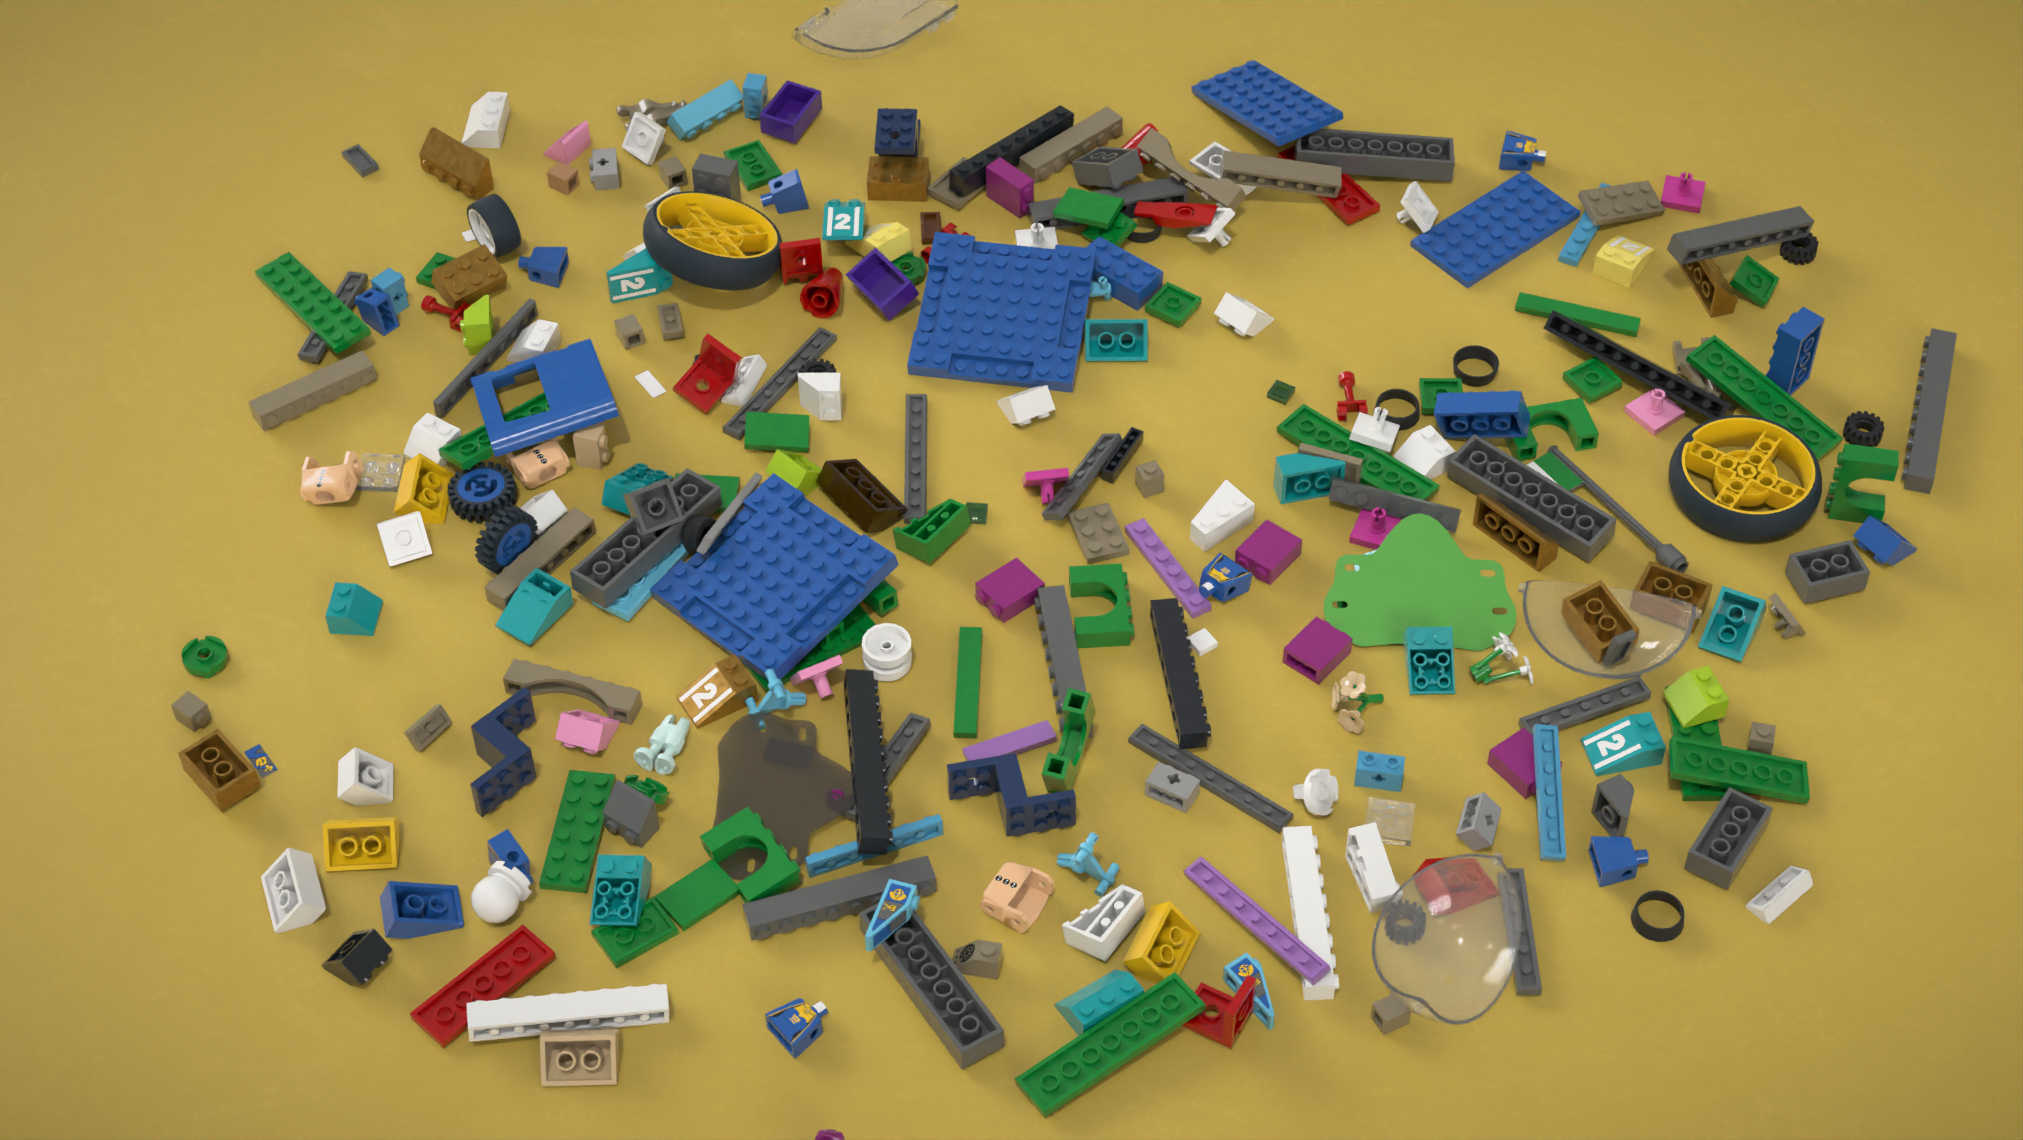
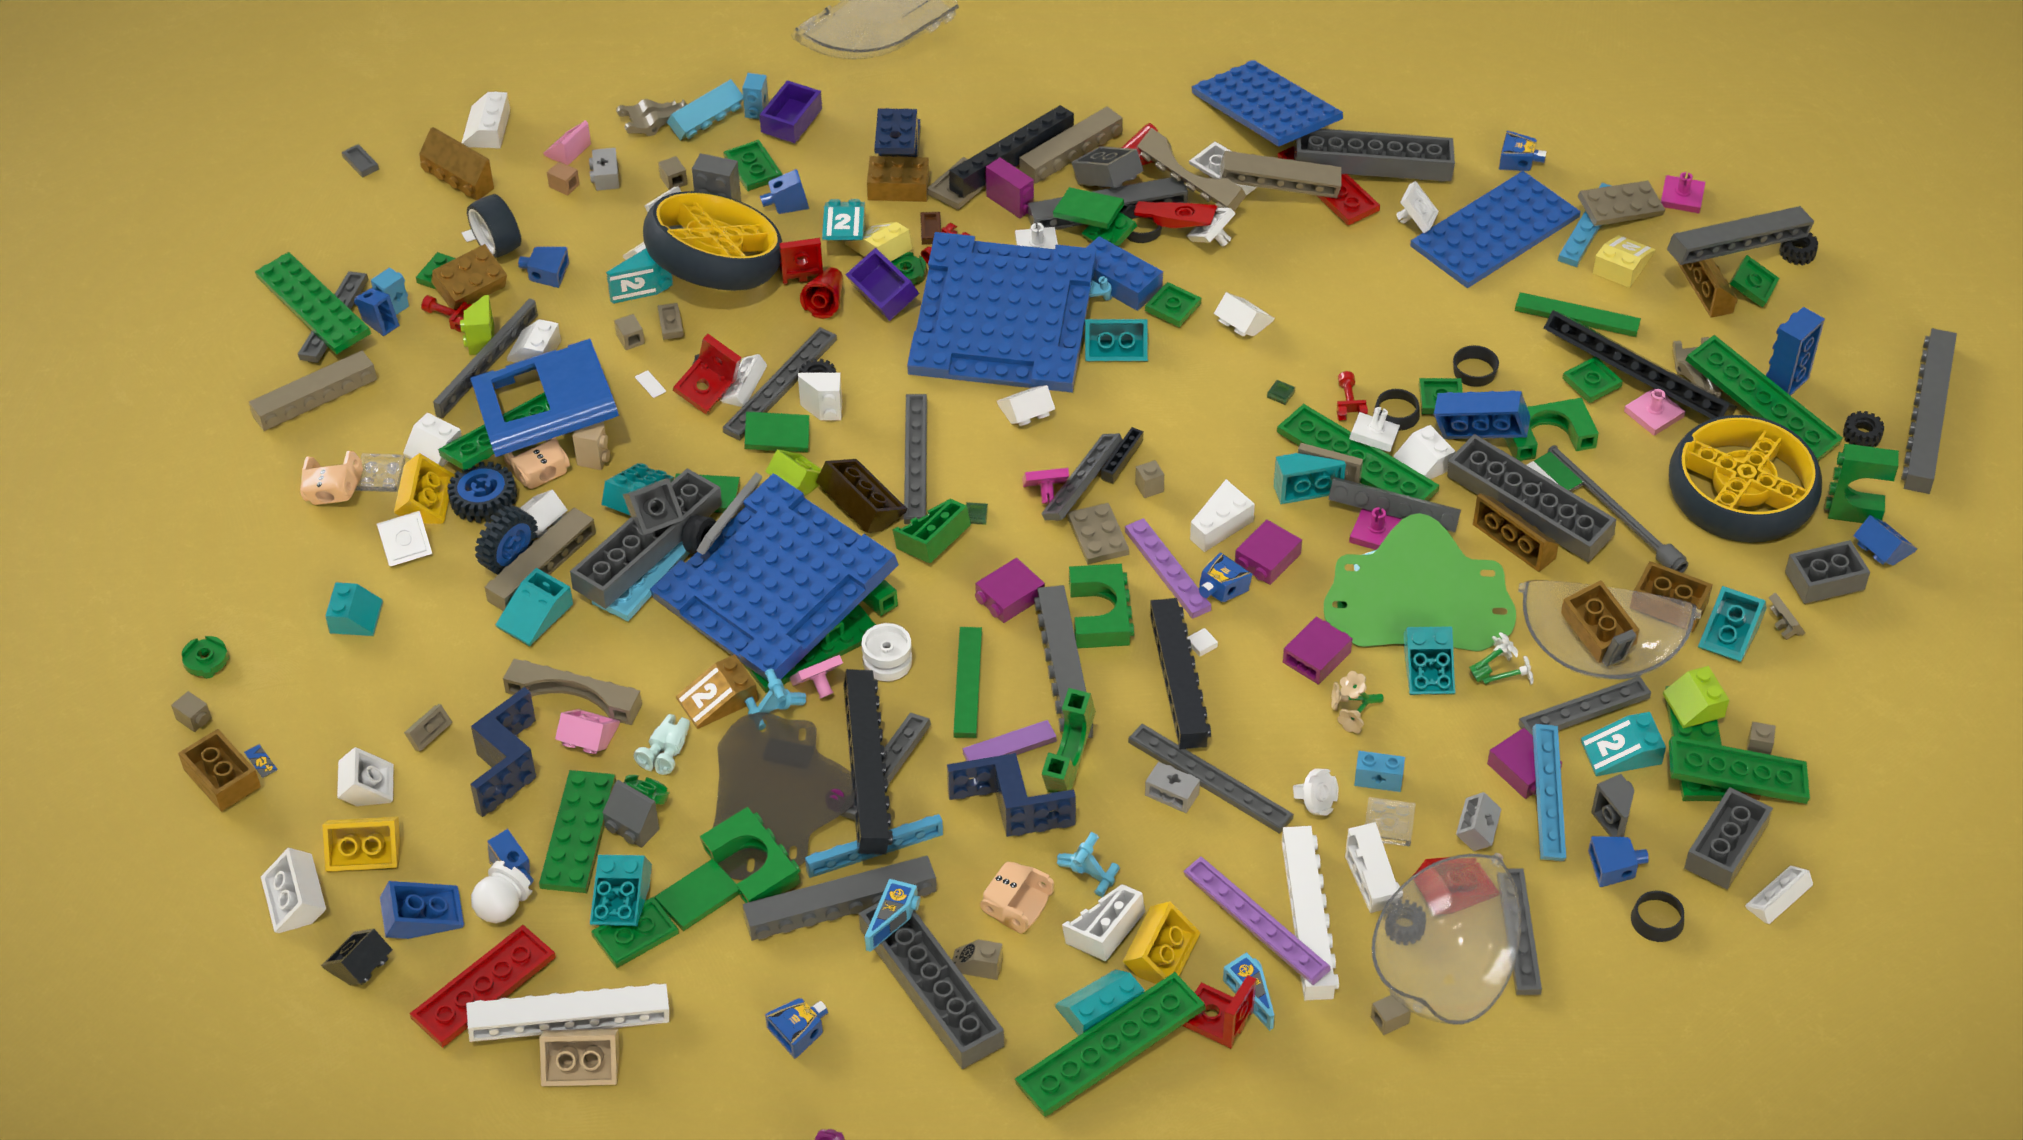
(644, 138): white tile -> none

